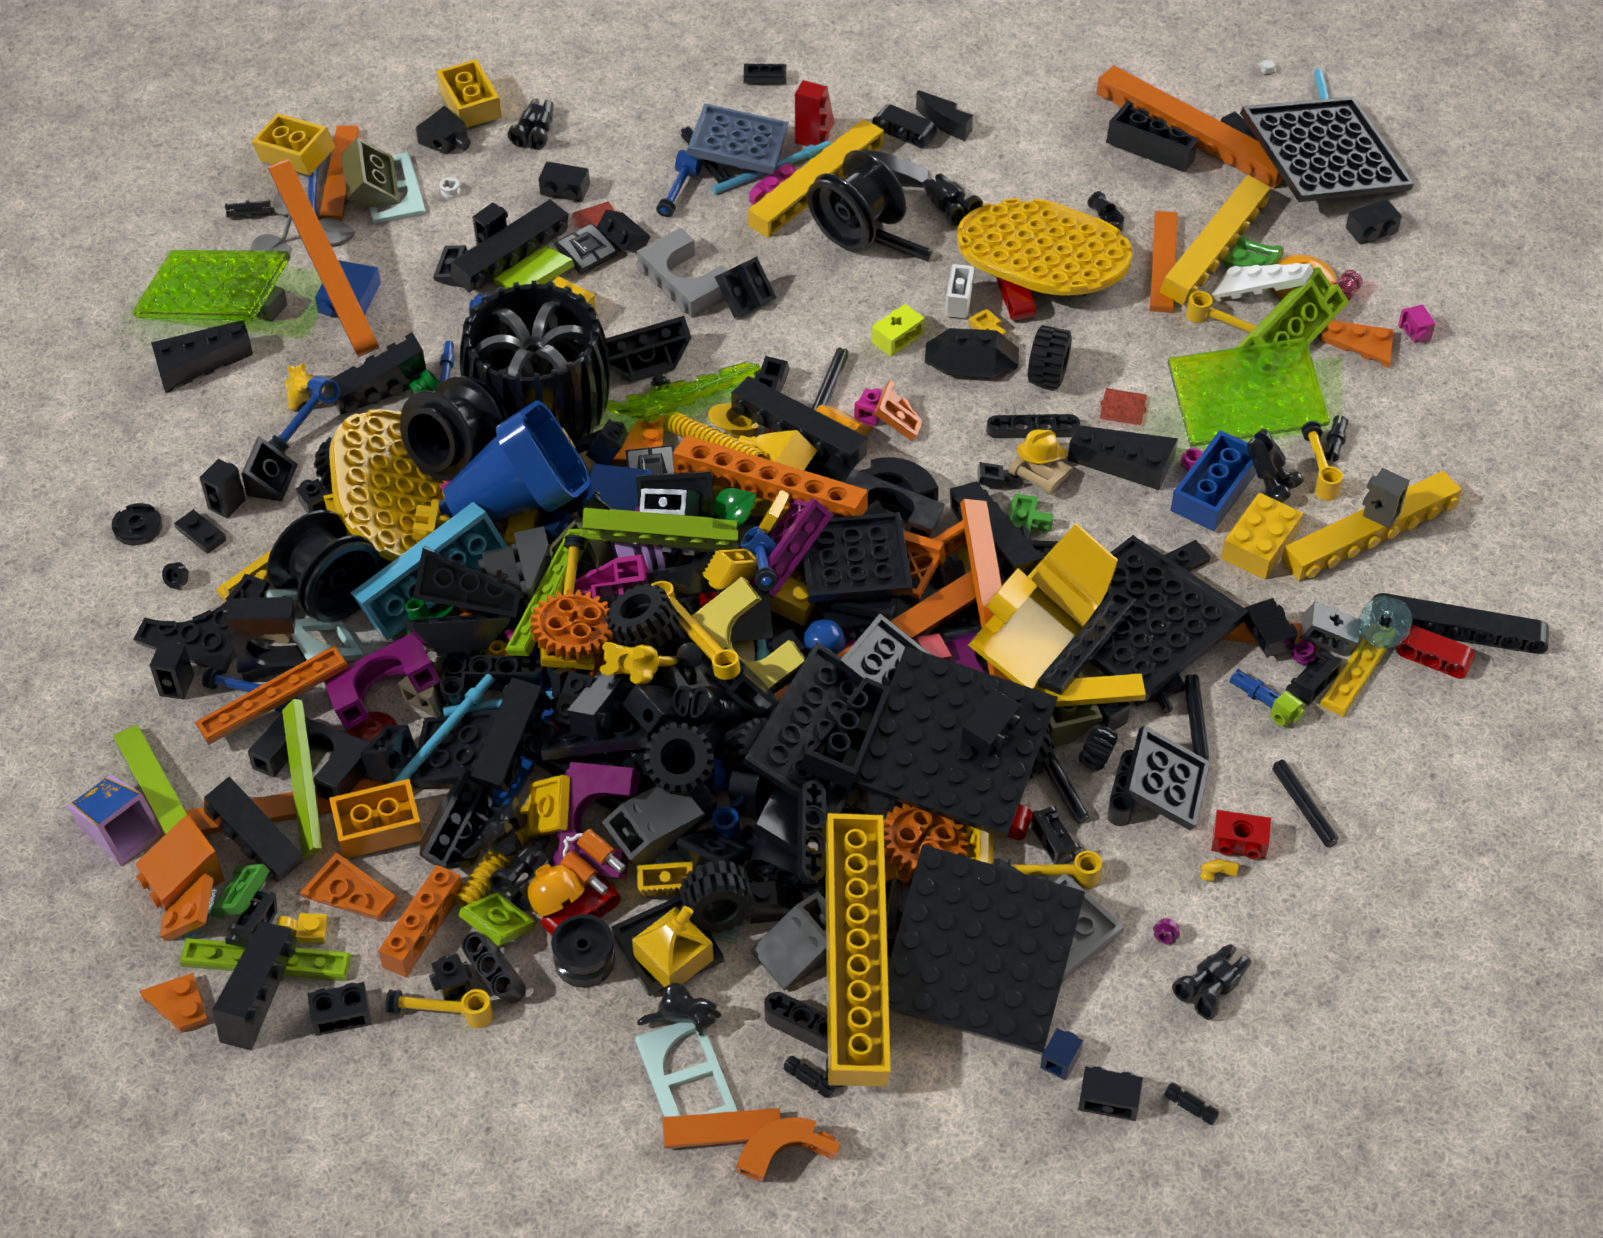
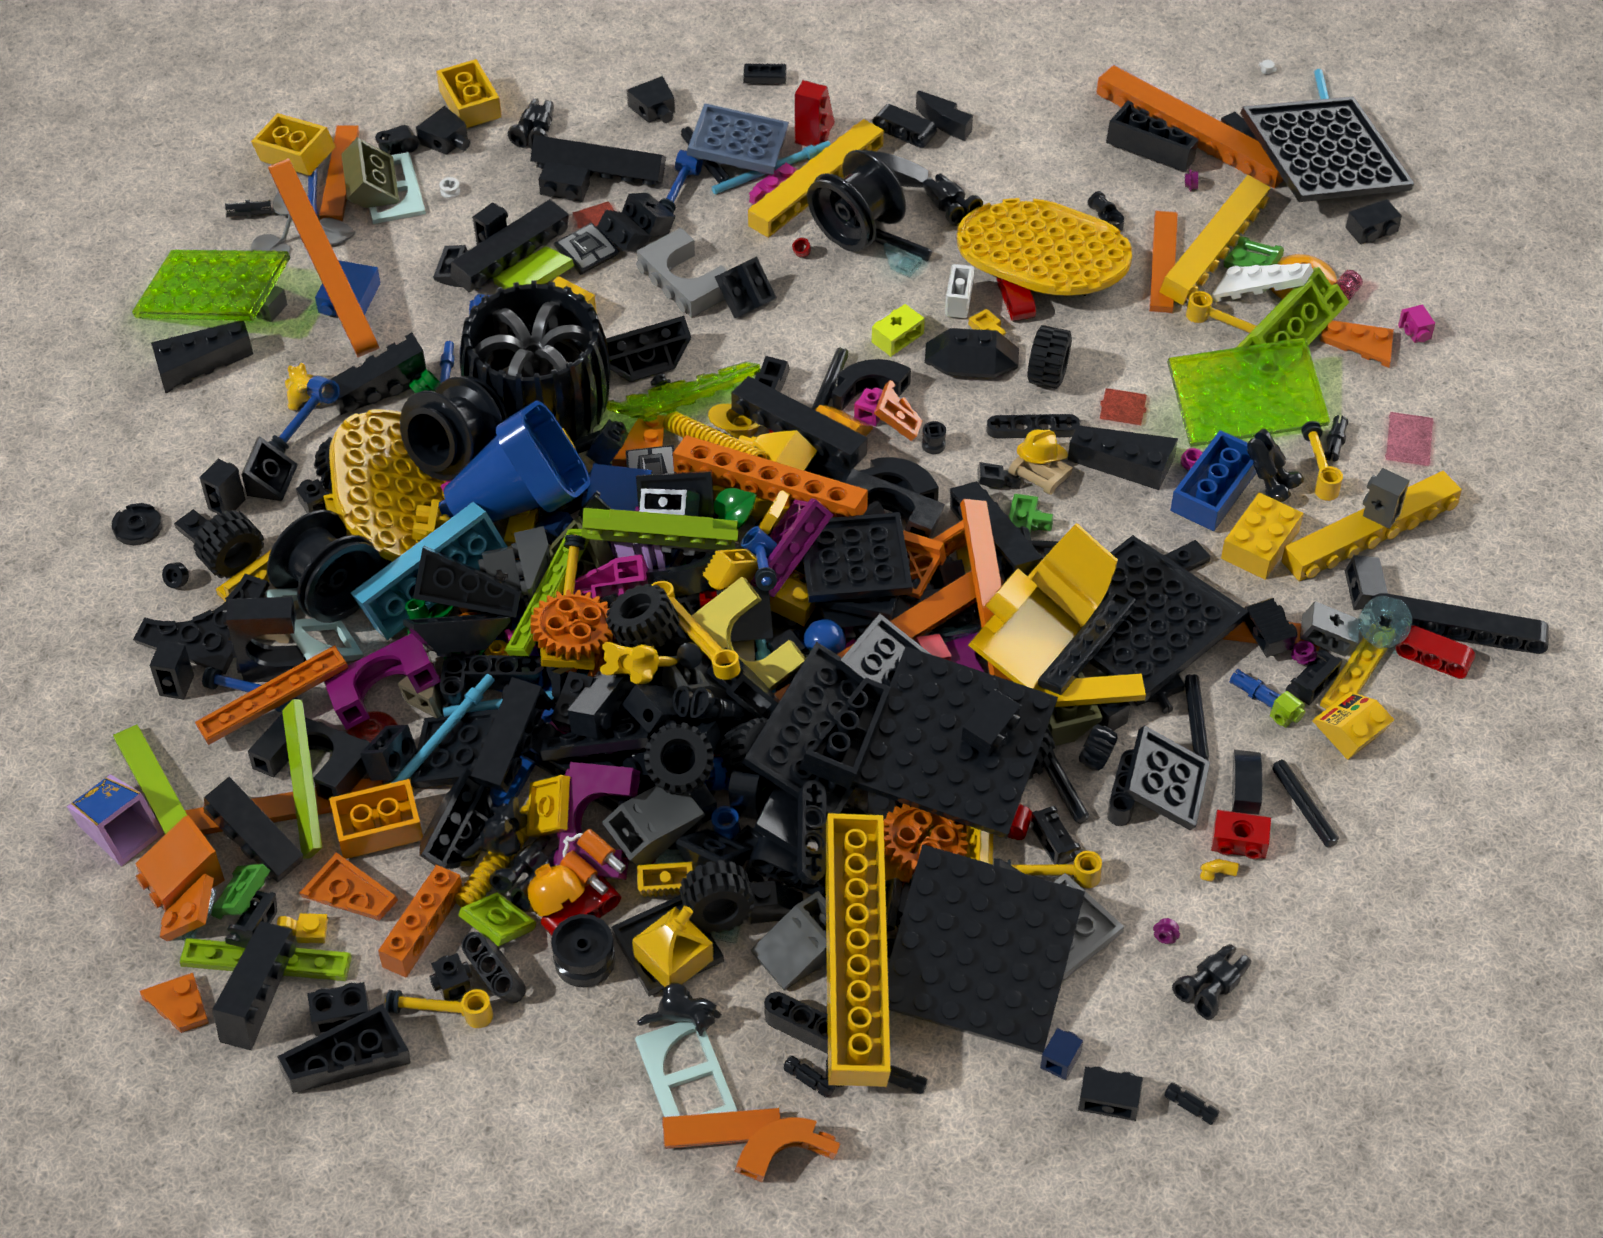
(228, 543): none -> black tyre
(346, 1052): none -> black wedge
(397, 140): none -> black piece
(600, 159): none -> black brick
(648, 214): none -> black brick
(652, 100): none -> black torso
(798, 246): none -> red hinge
(870, 375): none -> black arch
(901, 260): none -> clear light blue tile
(906, 1079): none -> black axle
(933, 437): none -> black wheel
(1191, 180): none -> magenta plate
(1247, 782): none -> black slope
(1353, 723): none -> yellow slope
(1364, 580): none -> hinge
(1409, 439): none -> clear pink piece

